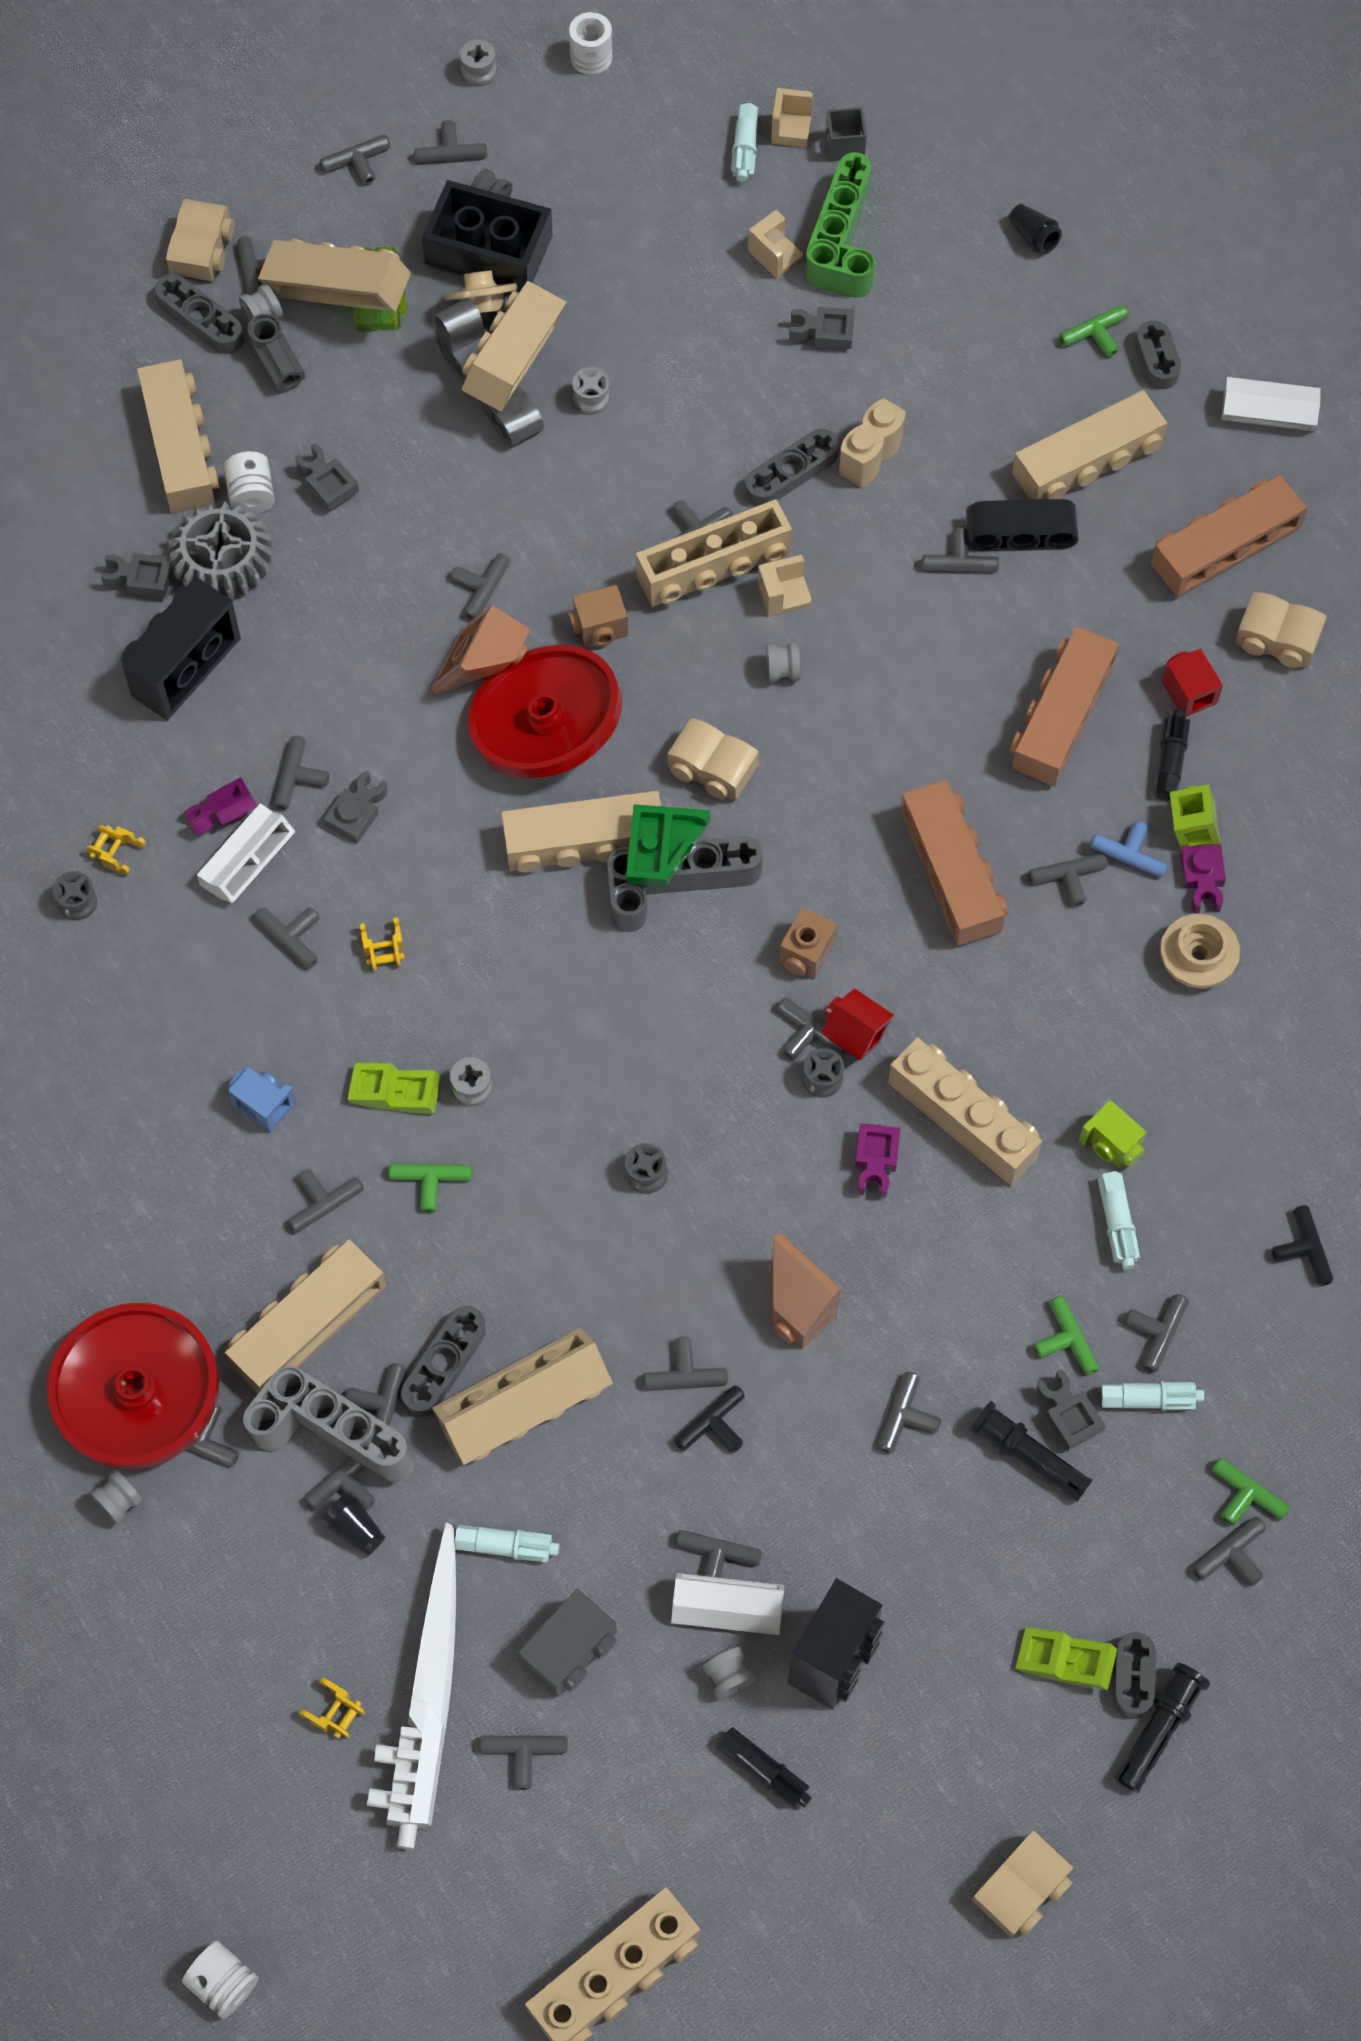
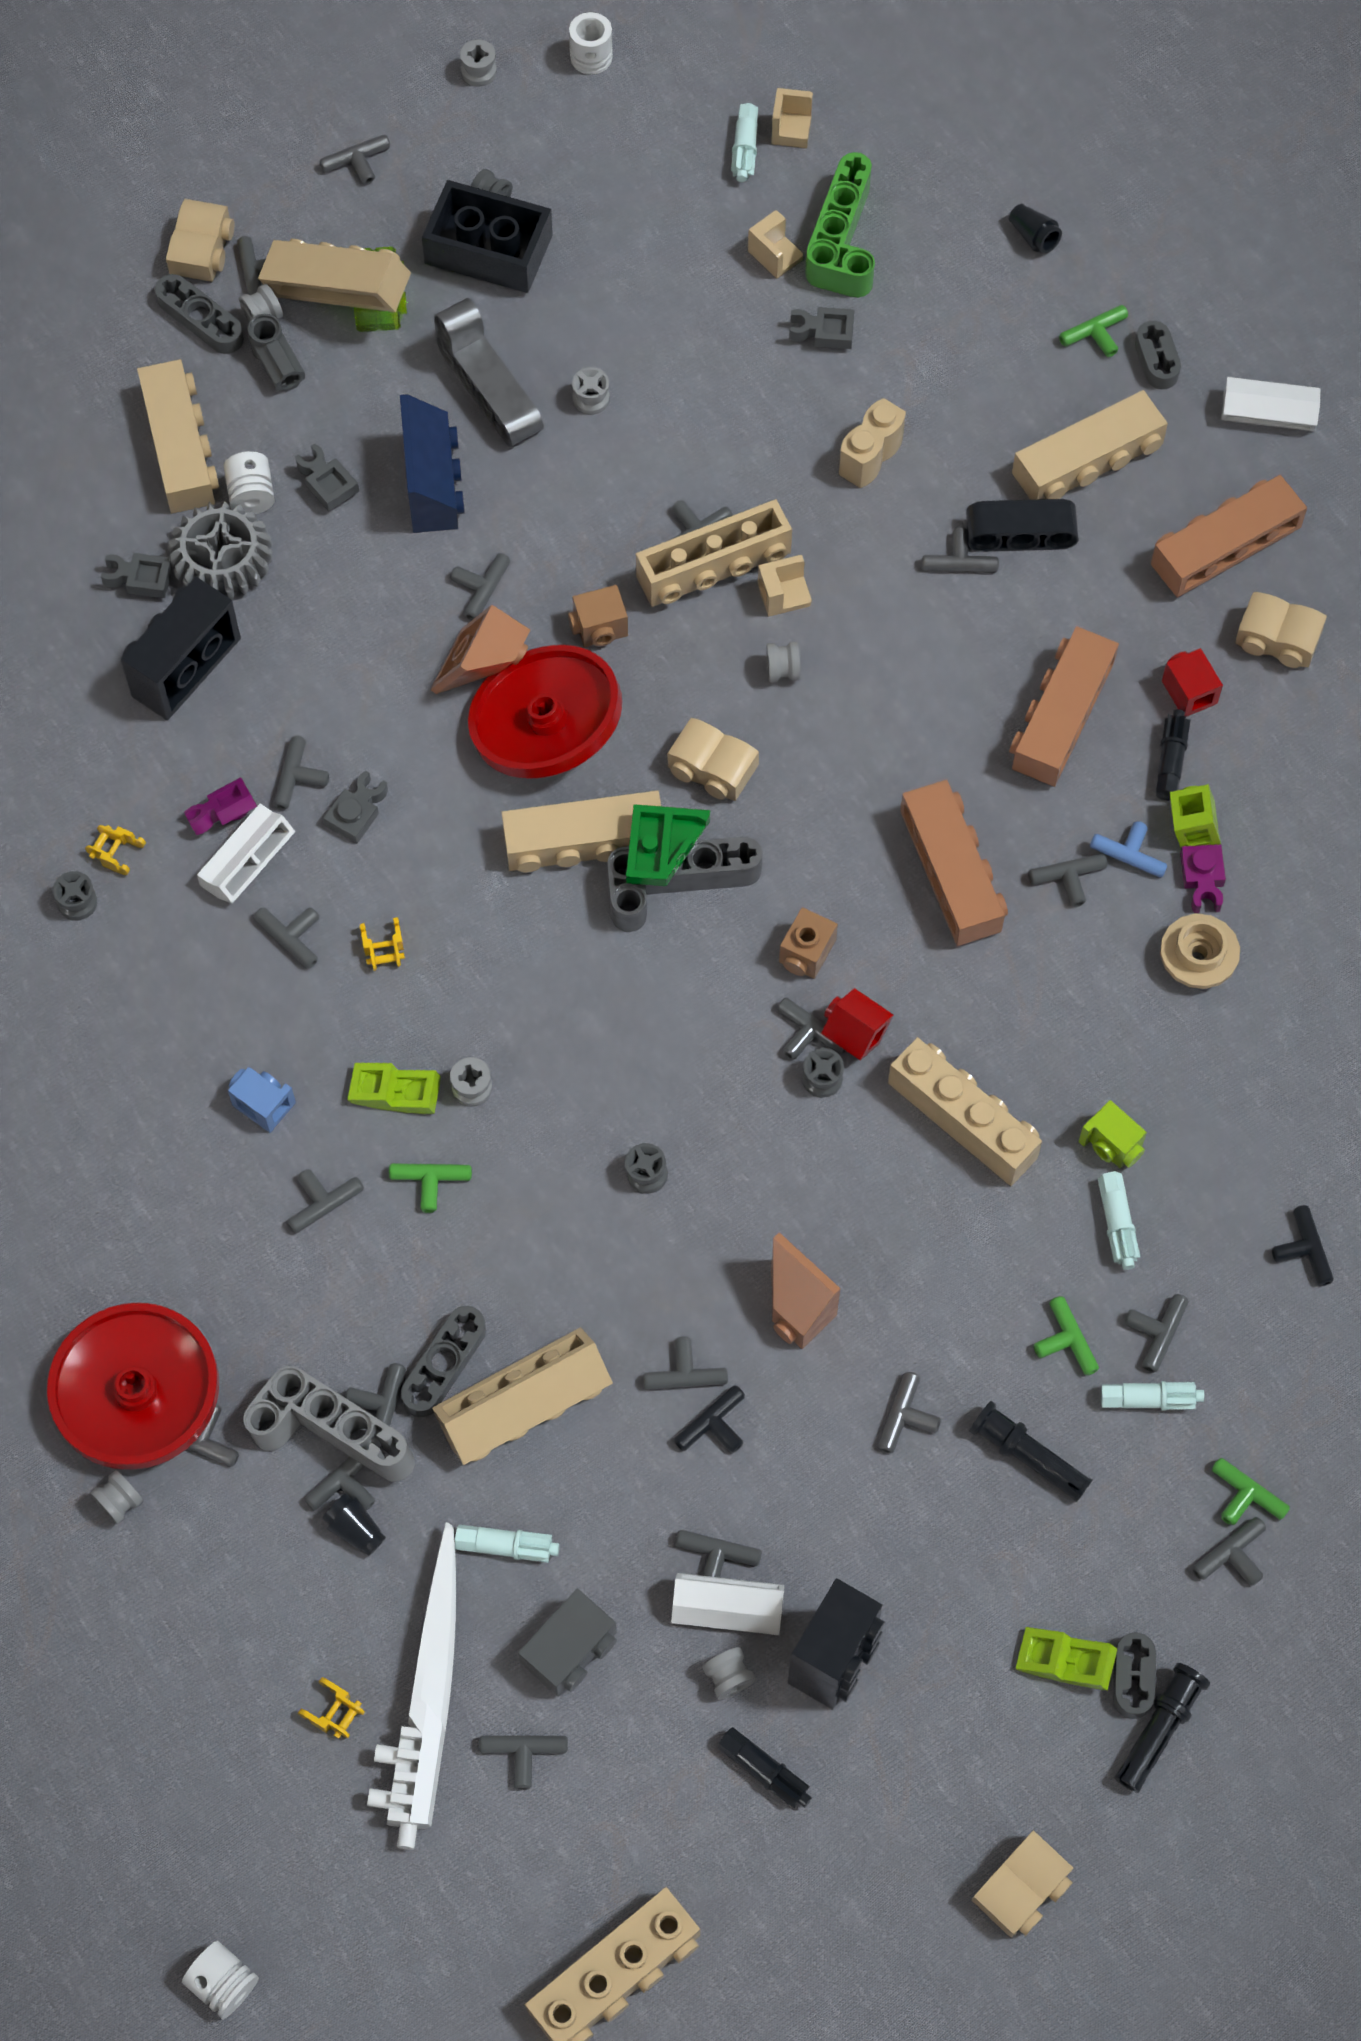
(307, 1315): tan brick -> none
(430, 466): none -> dark blue slope
(450, 149): dark grey piece -> none
(482, 291): tan piece -> none
(512, 346): tan brick -> none
(797, 452): dark grey beam -> none
(845, 132): dark grey piece -> none
(878, 1153): magenta plate -> none
(1071, 1416): dark grey plate -> none

